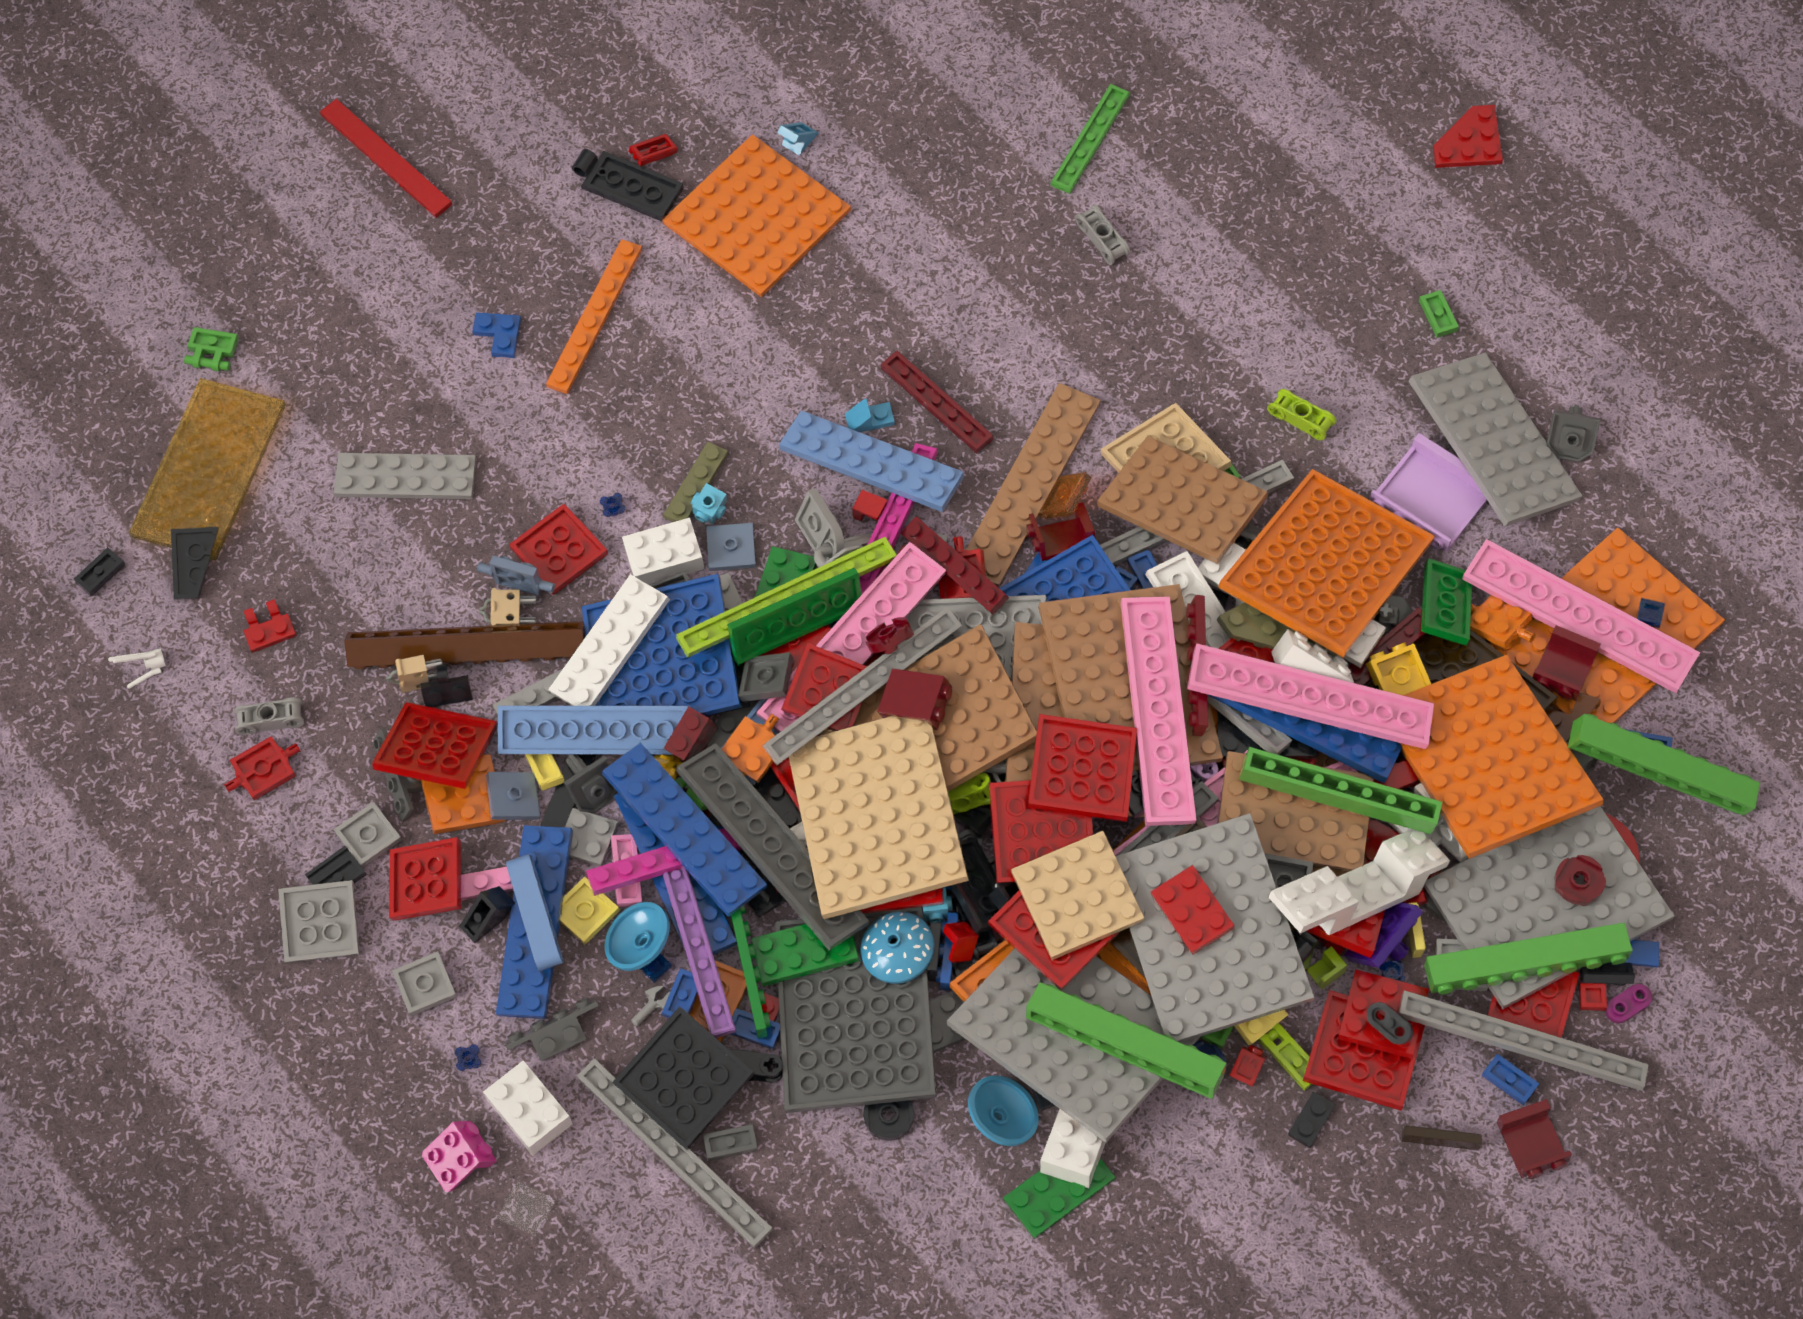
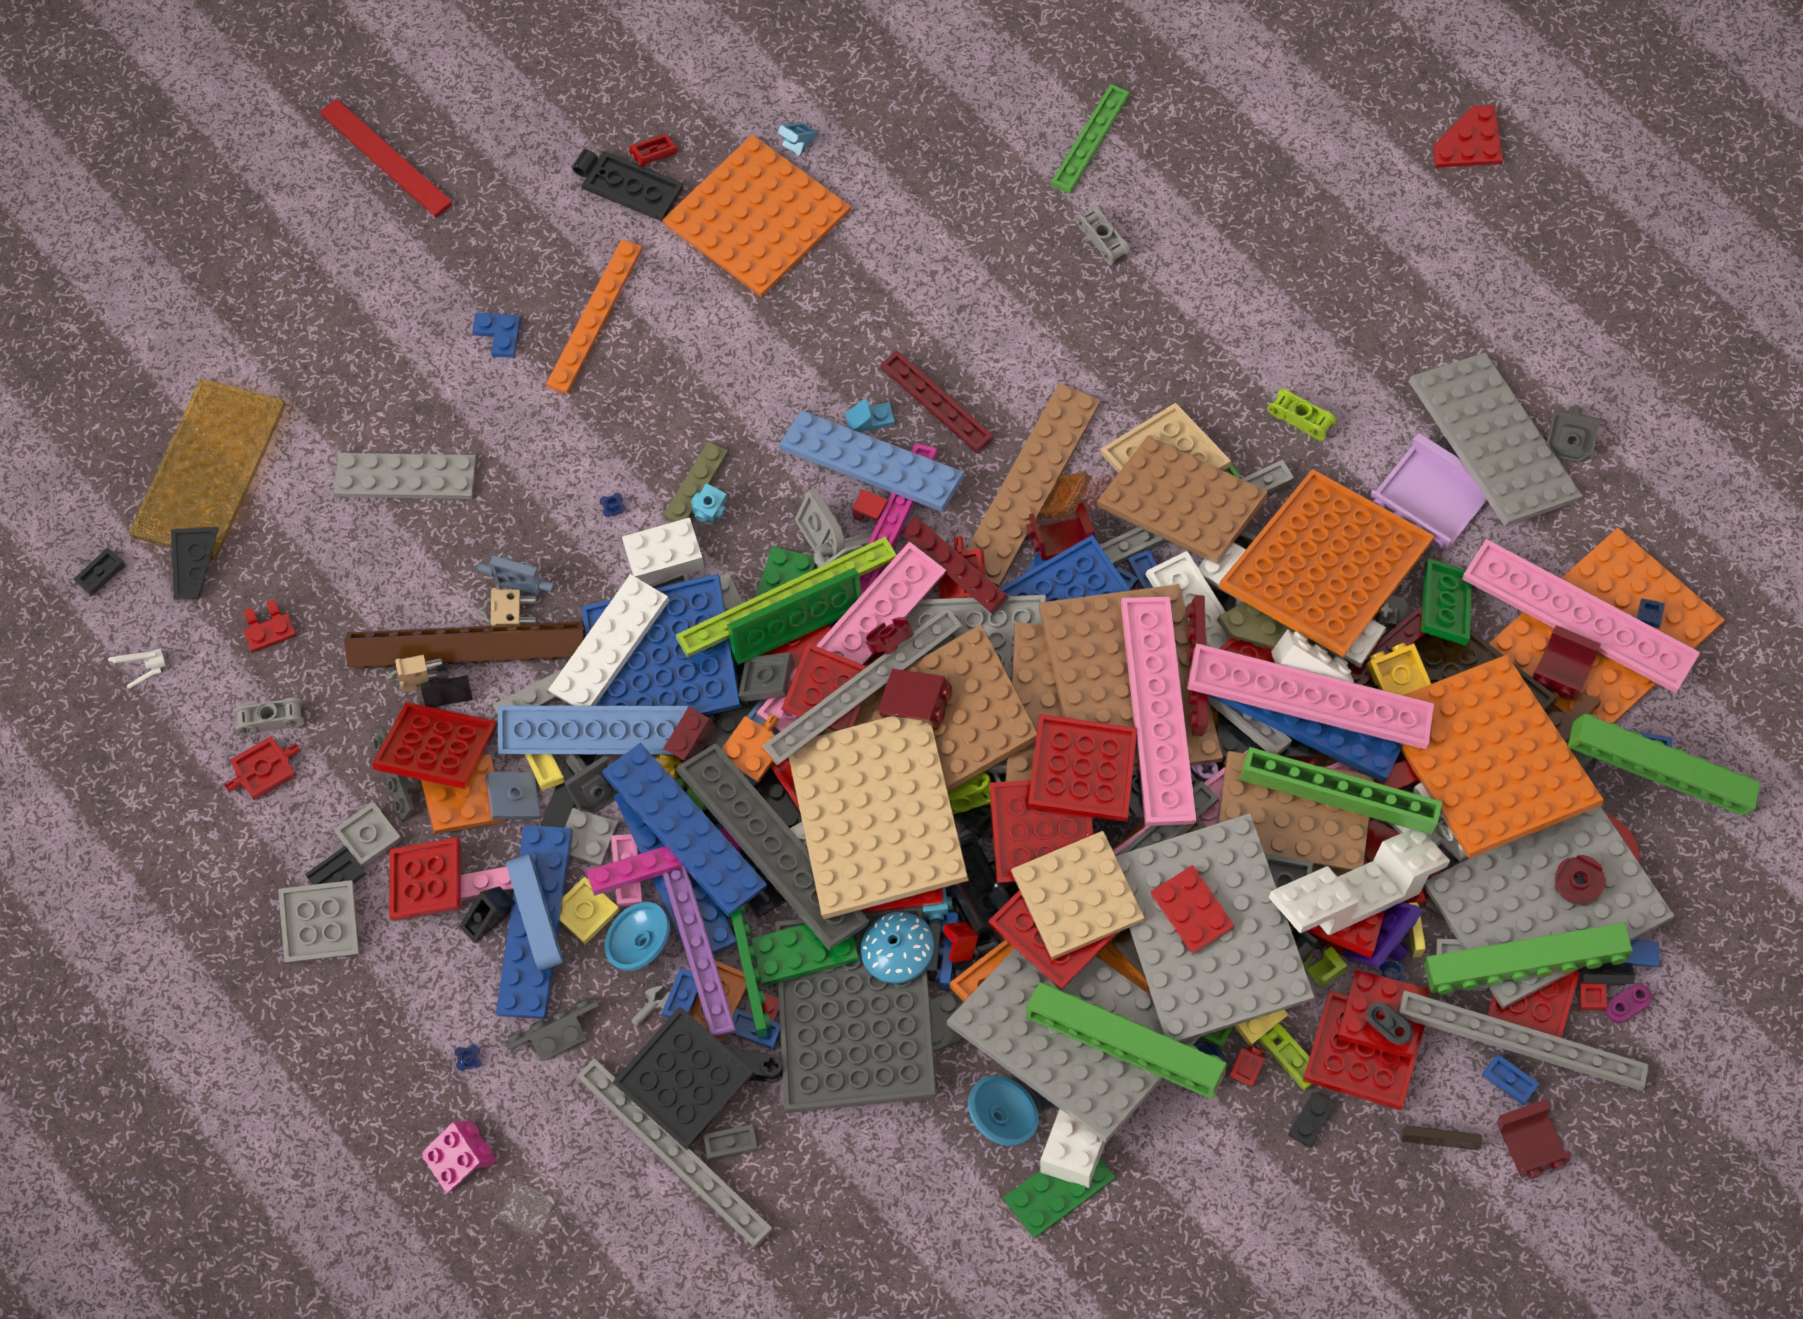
(211, 342): bright green plate -> none
(424, 983): light grey plate -> none
(527, 1108): white brick -> none
(559, 548): red plate -> none
(656, 968): clear blue plate -> none
(730, 547): sand blue plate -> none
(889, 1129): black plate -> none
(1438, 313): bright green plate -> none
(1500, 622): orange plate -> none

